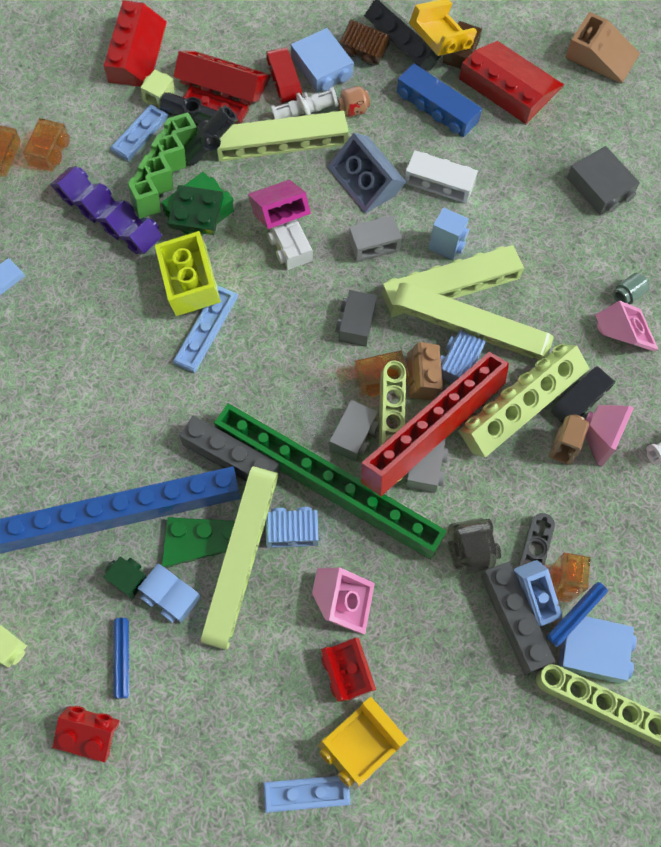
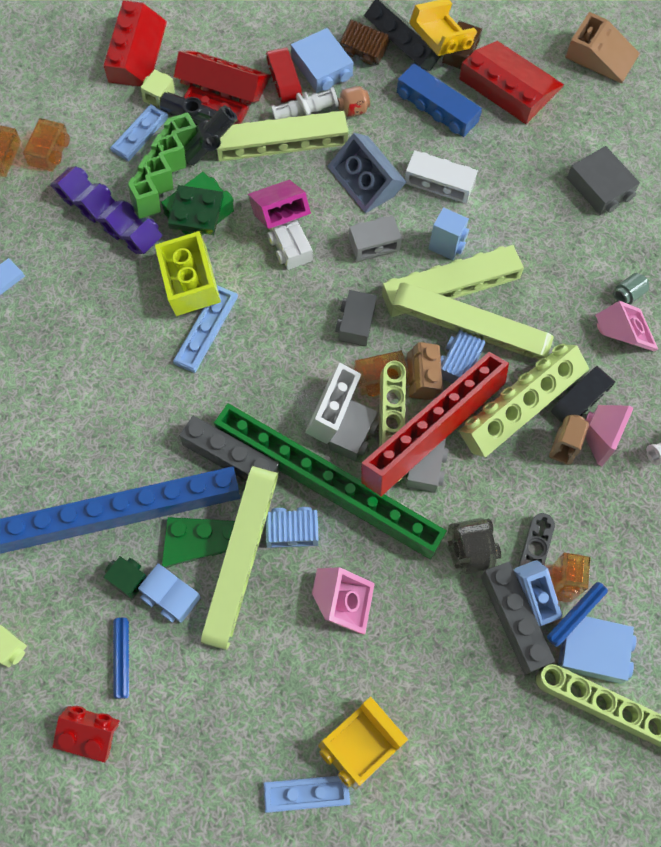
(333, 403): none -> white brick
(347, 670): red bracket -> none

